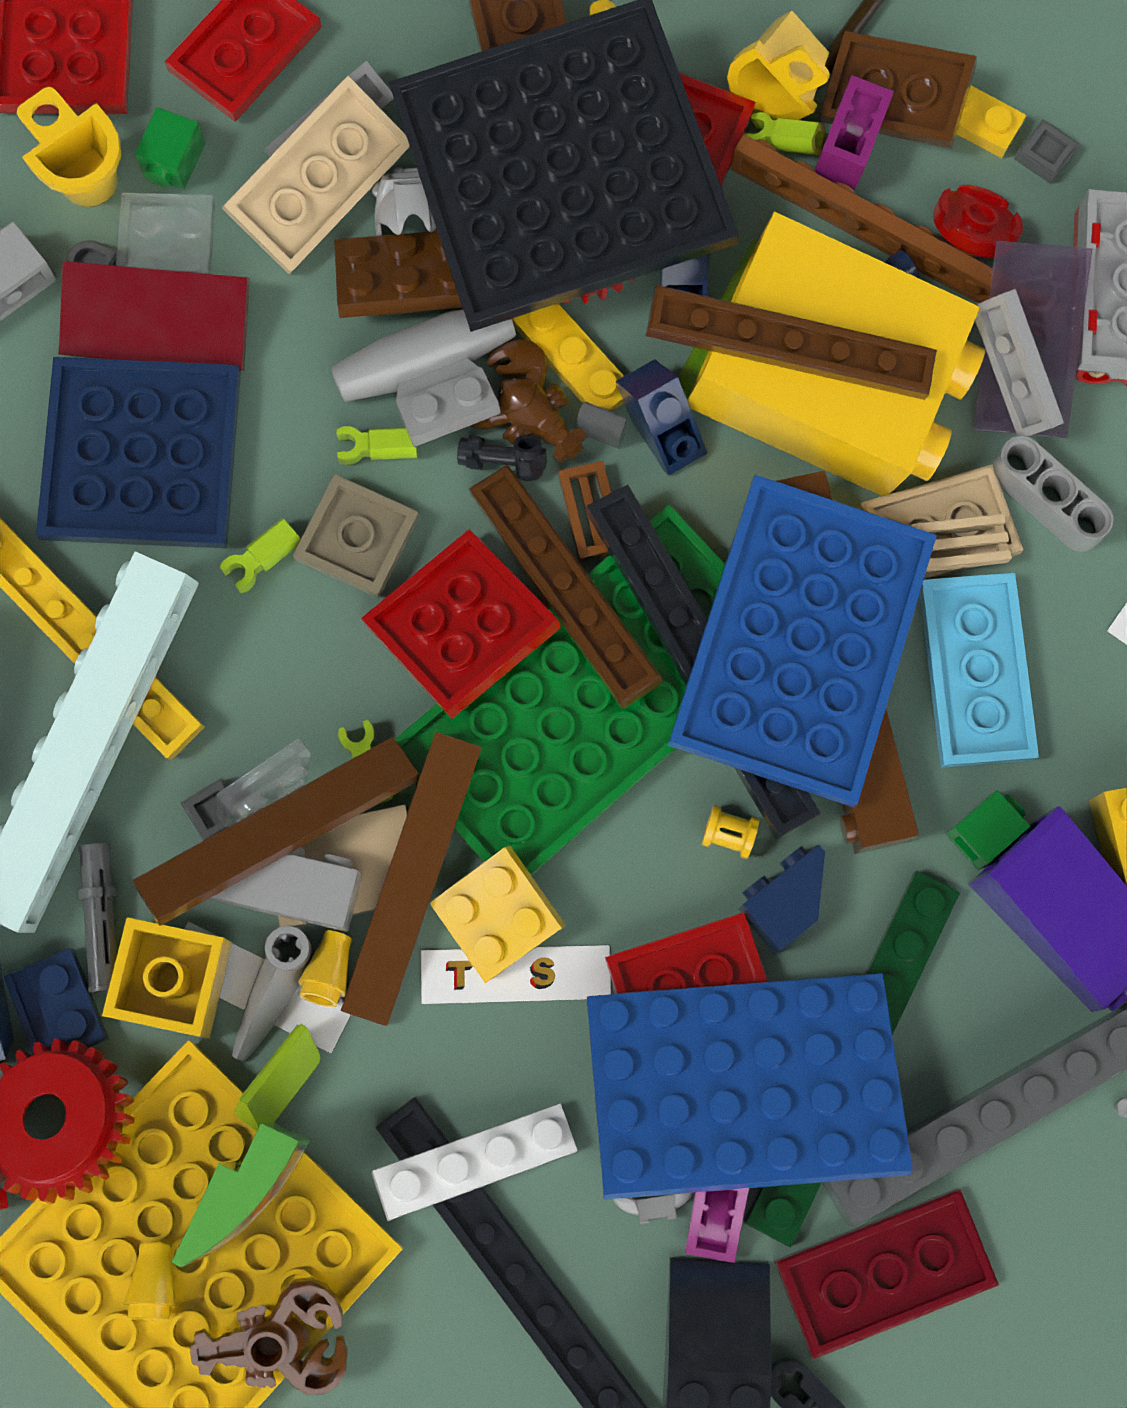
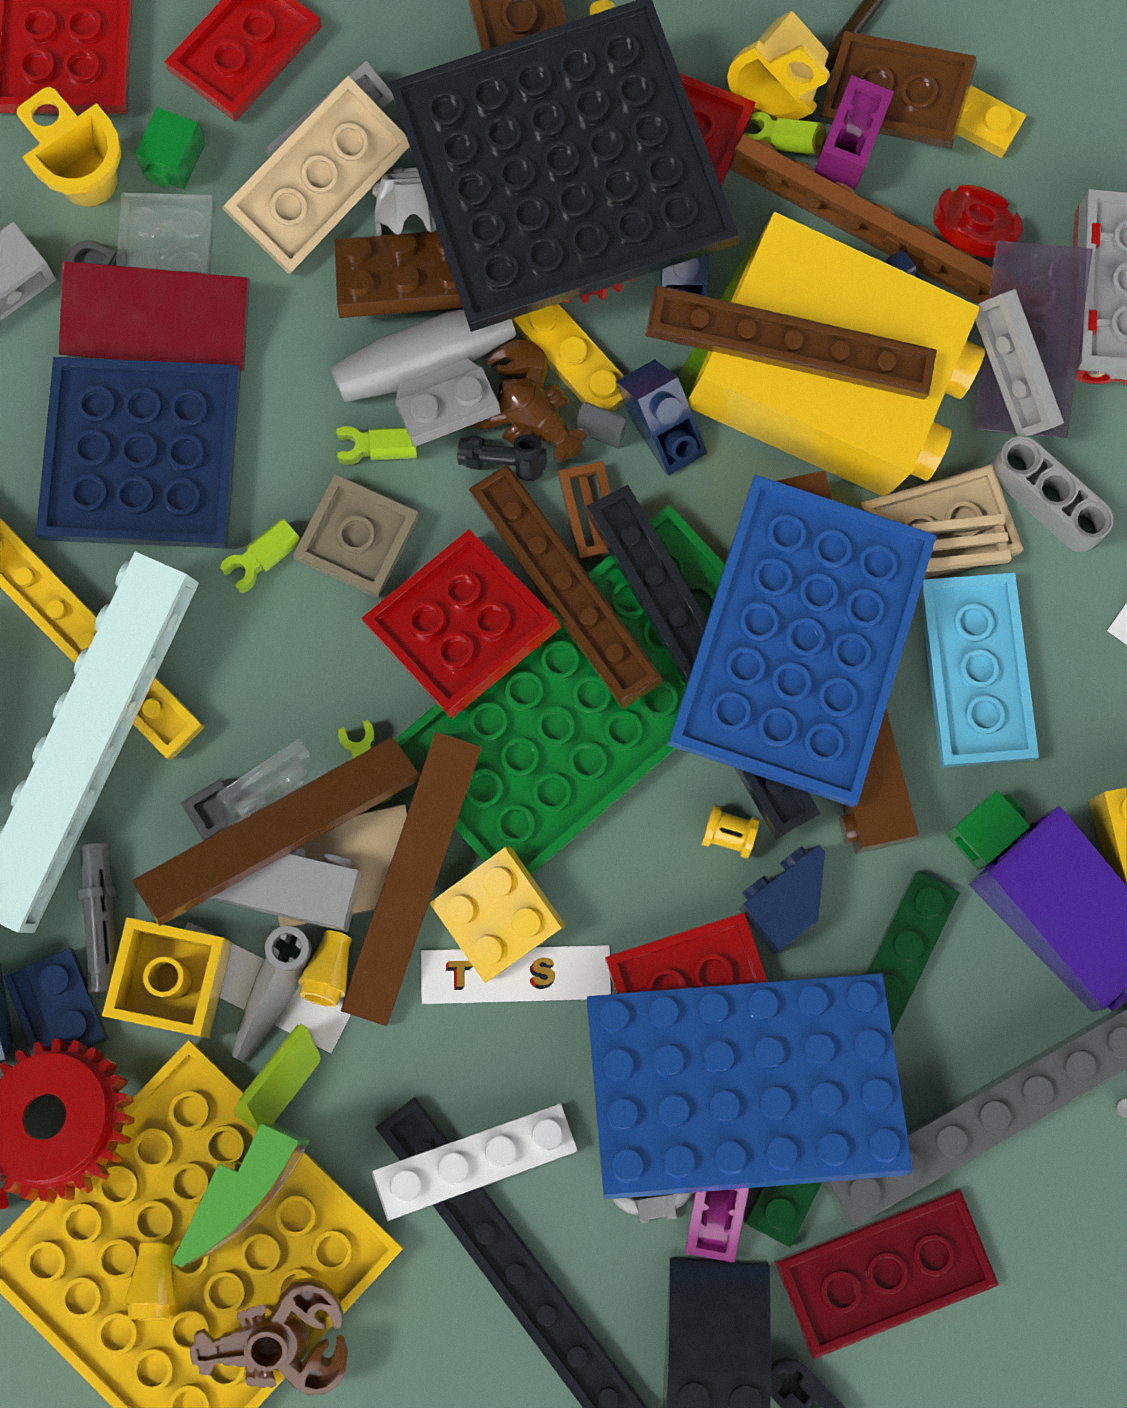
(1046, 151): dark grey tile -> none

